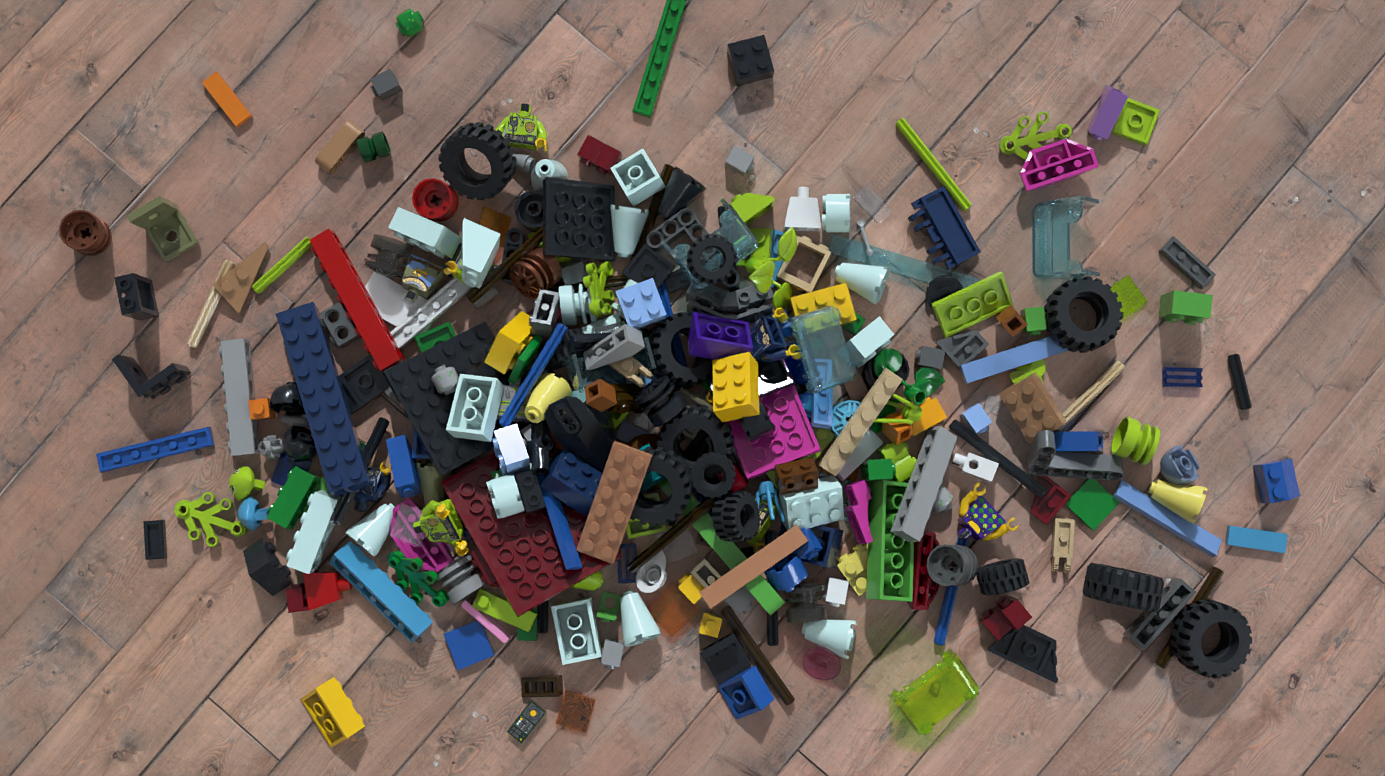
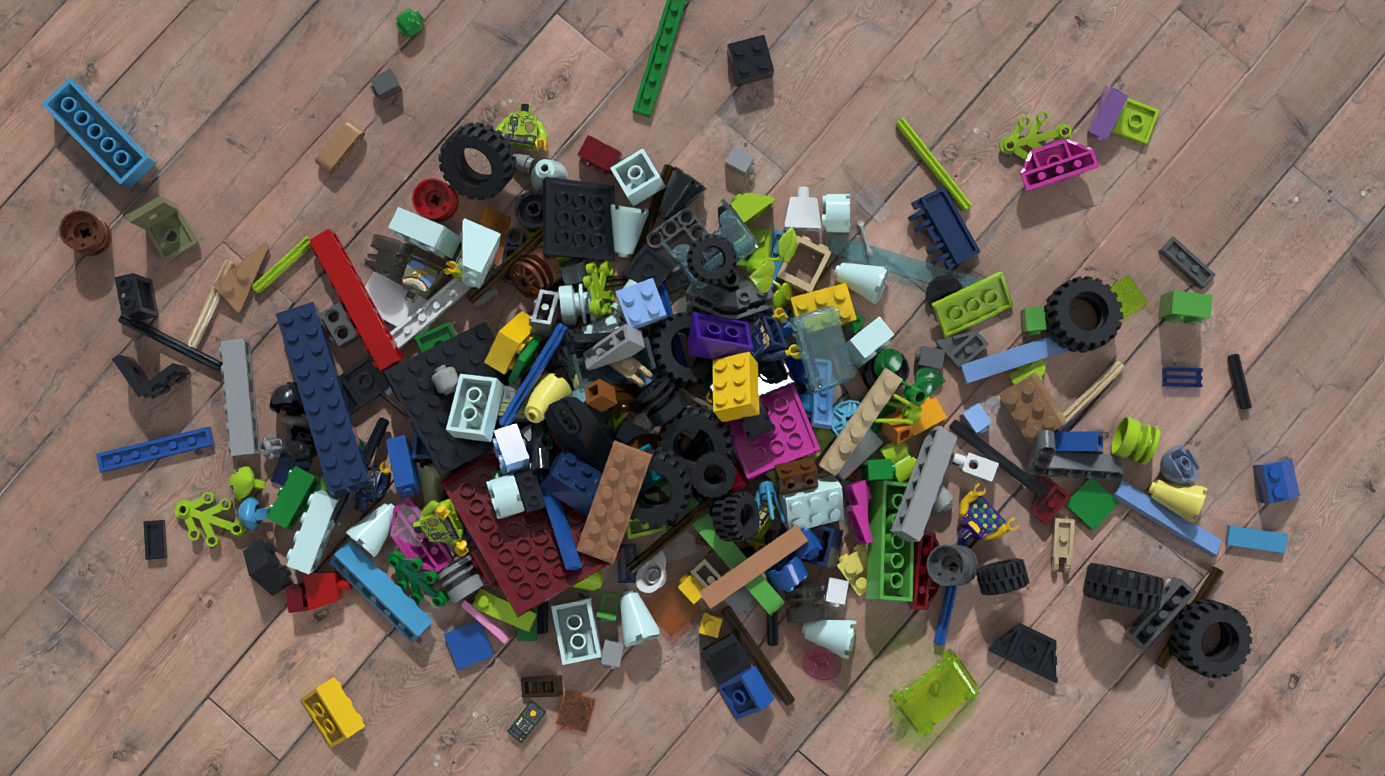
(99, 133): none -> dark azure brick
(171, 342): none -> black axle
(227, 99): orange tile -> none
(260, 409): orange brick -> none
(373, 147): dark green wheel -> none
(1004, 616): dark red brick -> none
(1011, 321): dark orange brick -> none
(1052, 238): clear light blue windscreen -> none

